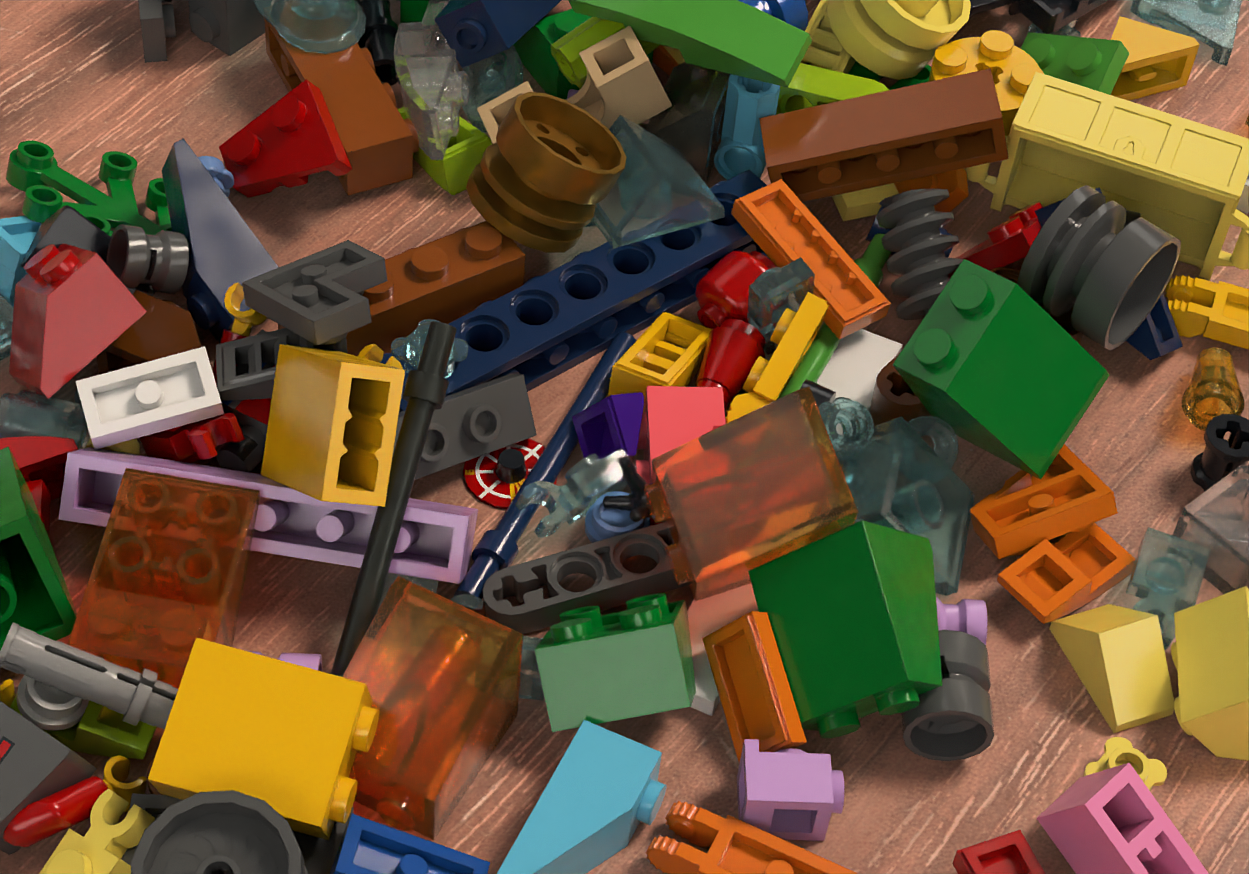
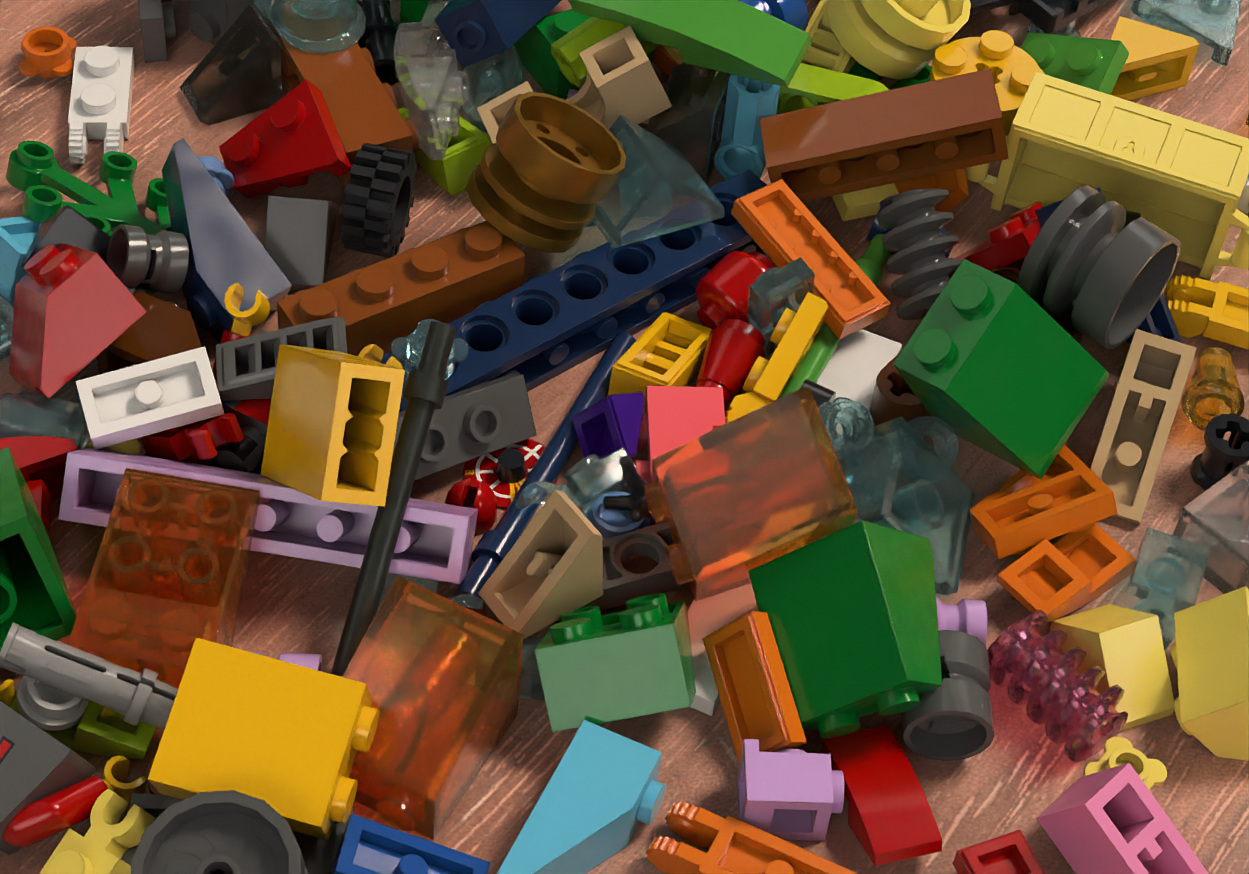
(47, 53): none -> orange plate
(100, 99): none -> white hinge
(238, 73): none -> clear smoke slope
(300, 238): none -> dark grey slope
(319, 293): dark grey plate -> none
(378, 200): none -> black tyre
(484, 501): none -> red hinge
(548, 569): none -> tan slope
(883, 796): none -> red slope
(1055, 688): none -> clear pink piece
(1141, 420): none -> tan slope

